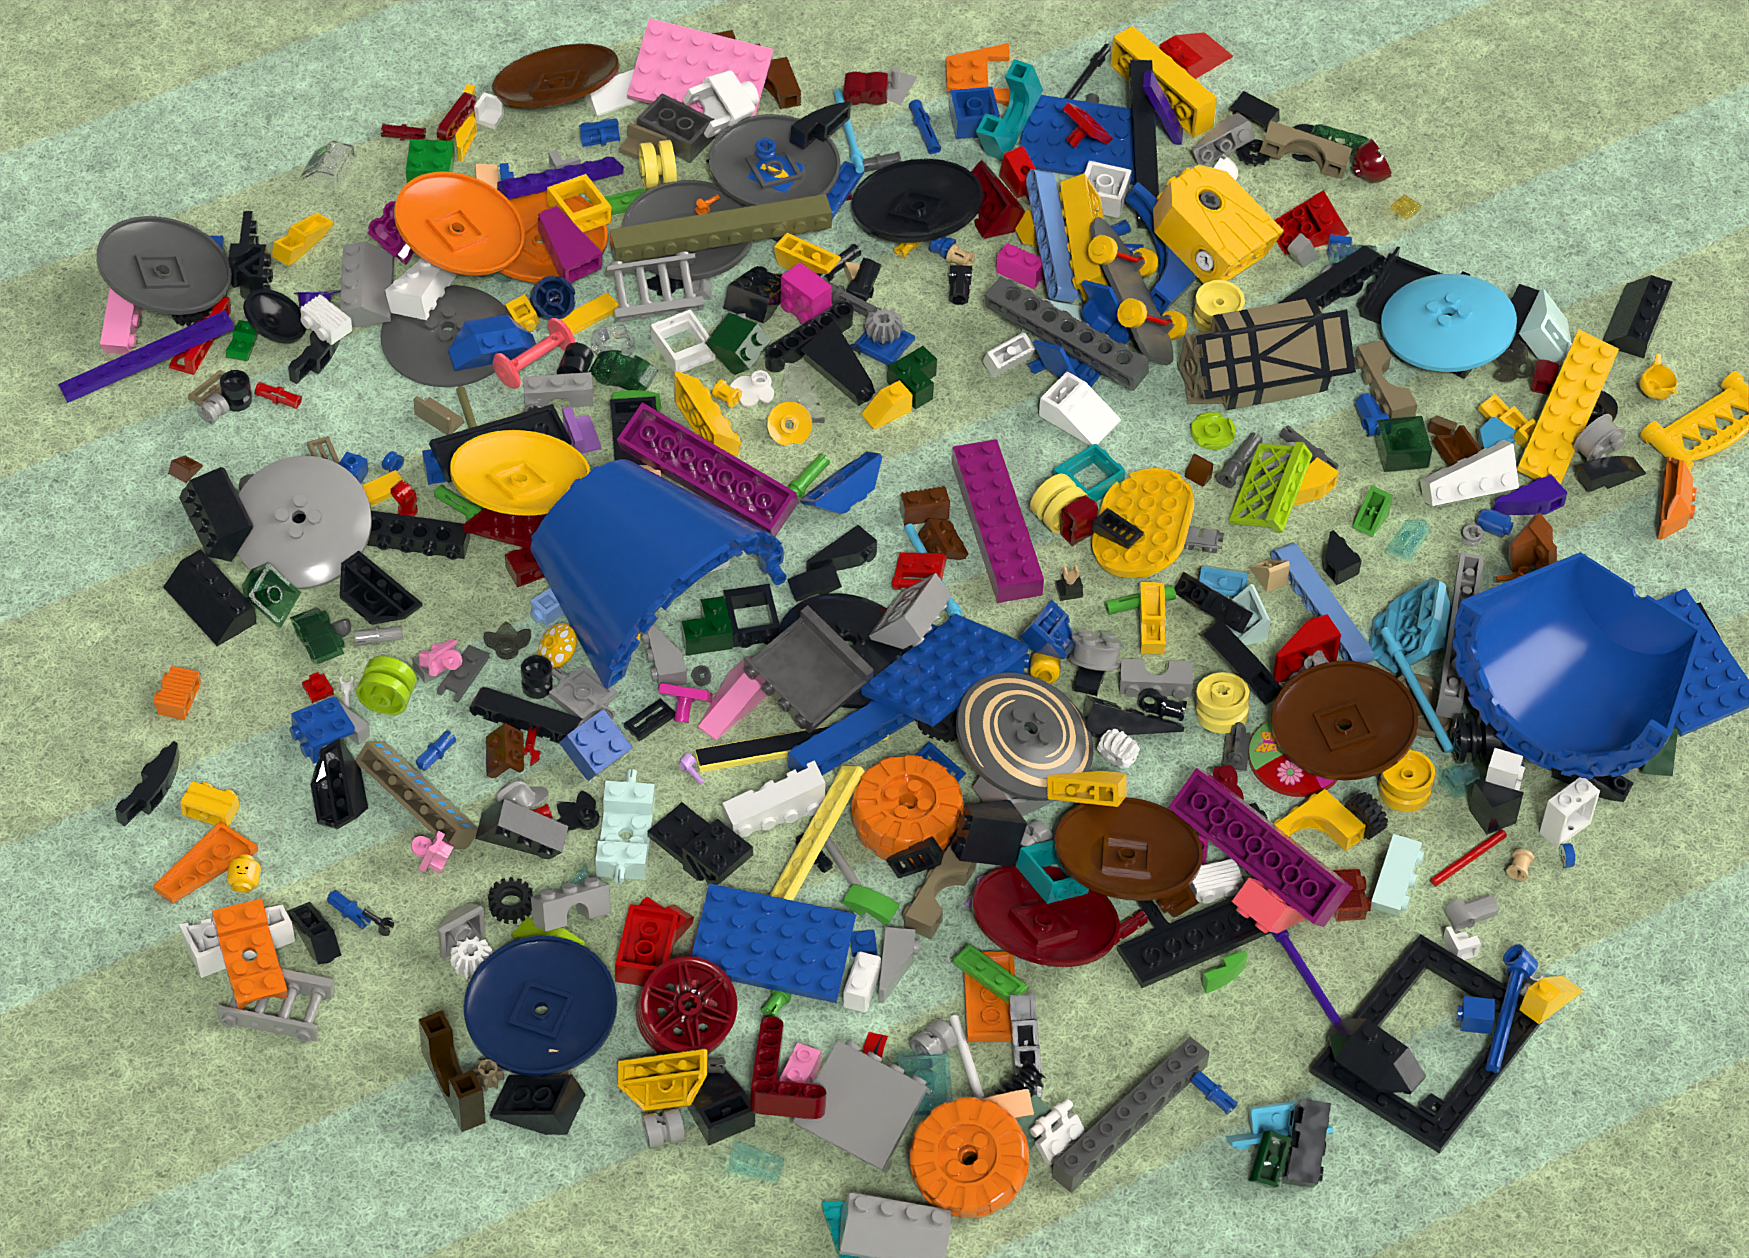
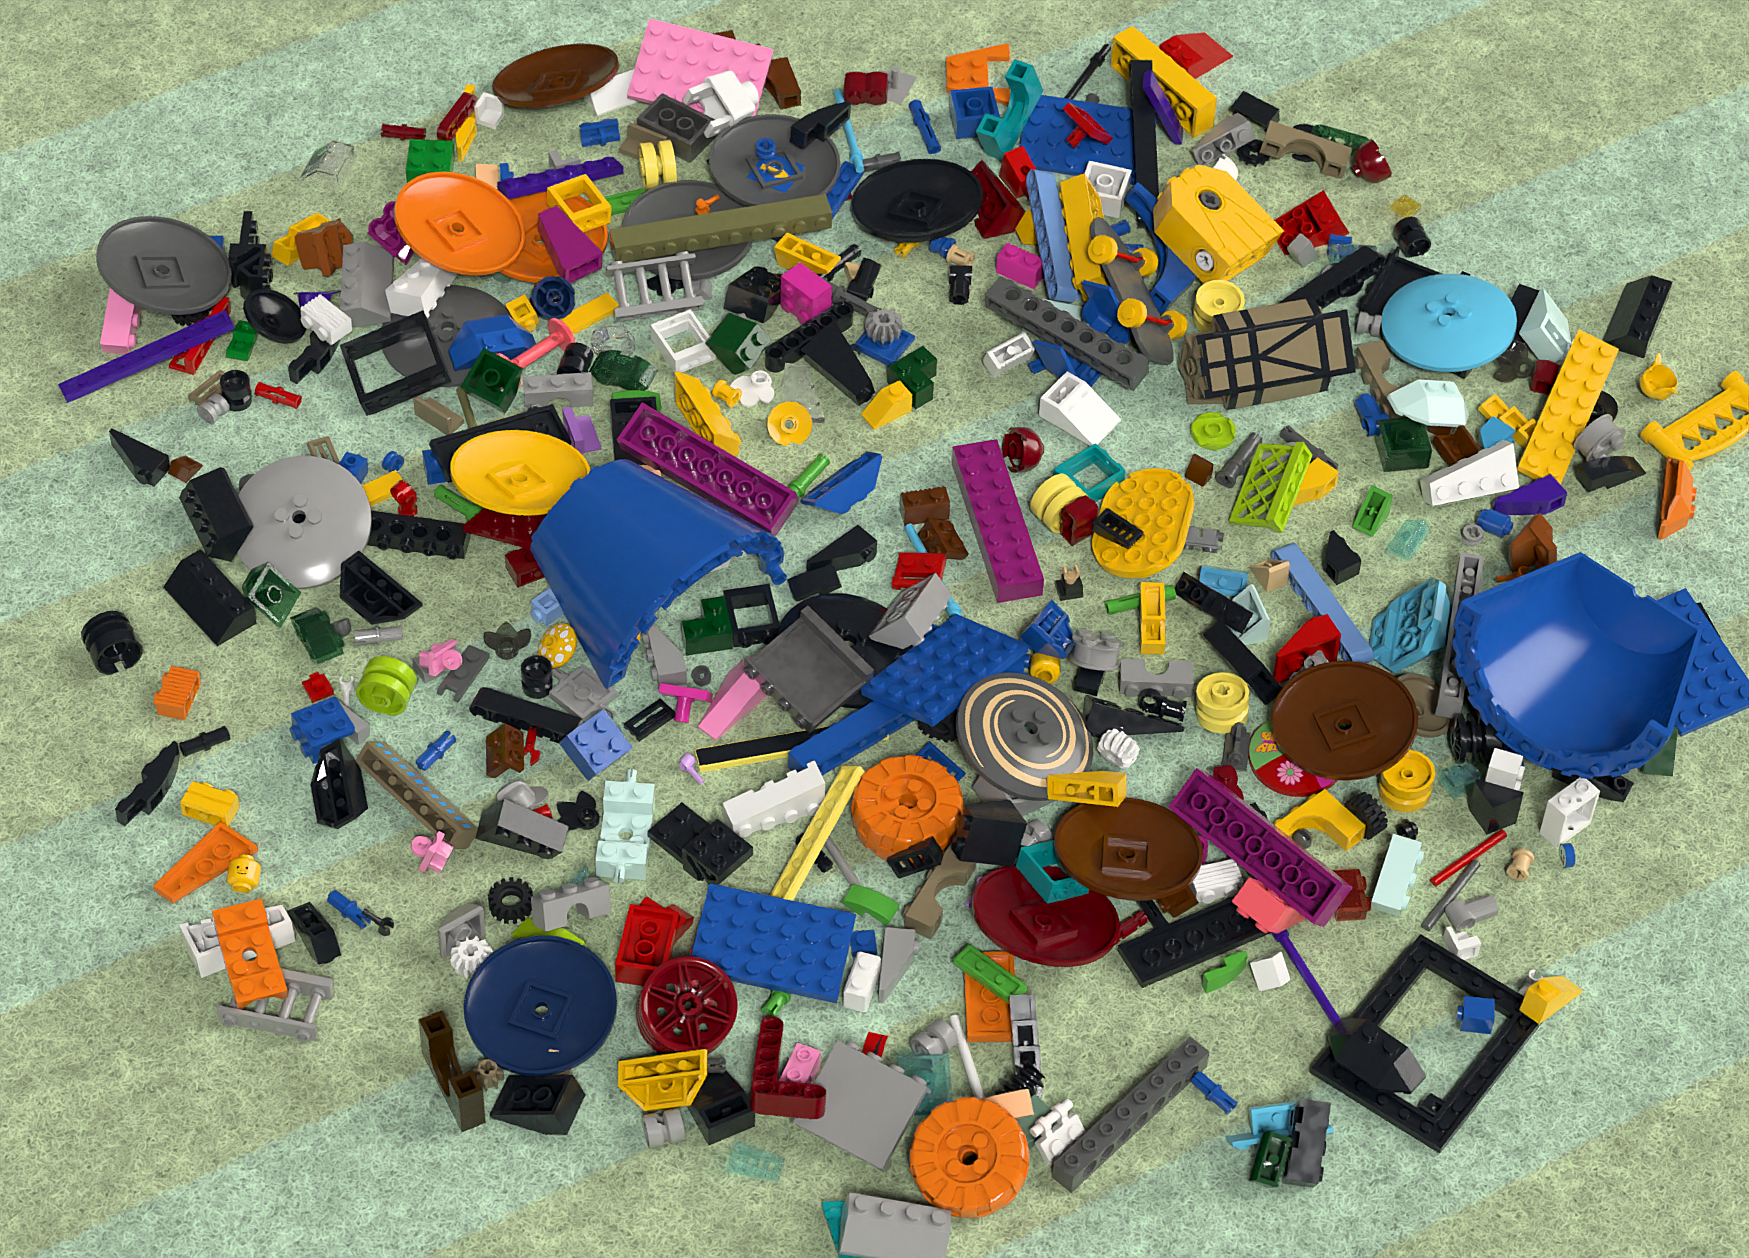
(111, 640): none -> black wheel
(143, 461): none -> black slope
(204, 741): none -> black pin
(323, 246): none -> dark orange piece
(406, 387): none -> black window
(493, 380): none -> dark green slope
(1024, 445): none -> dark red cylinder
(1270, 971): none -> white panel
(1301, 838): none -> dark grey hinge
(1365, 321): none -> light grey wheel
(1396, 650): medium azure bar -> none
(1408, 828): none -> black plate
(1412, 237): none -> black wheel
(1430, 403): none -> light aqua wedge
(1451, 895): none -> dark grey bar
(1519, 967): blue piece -> none

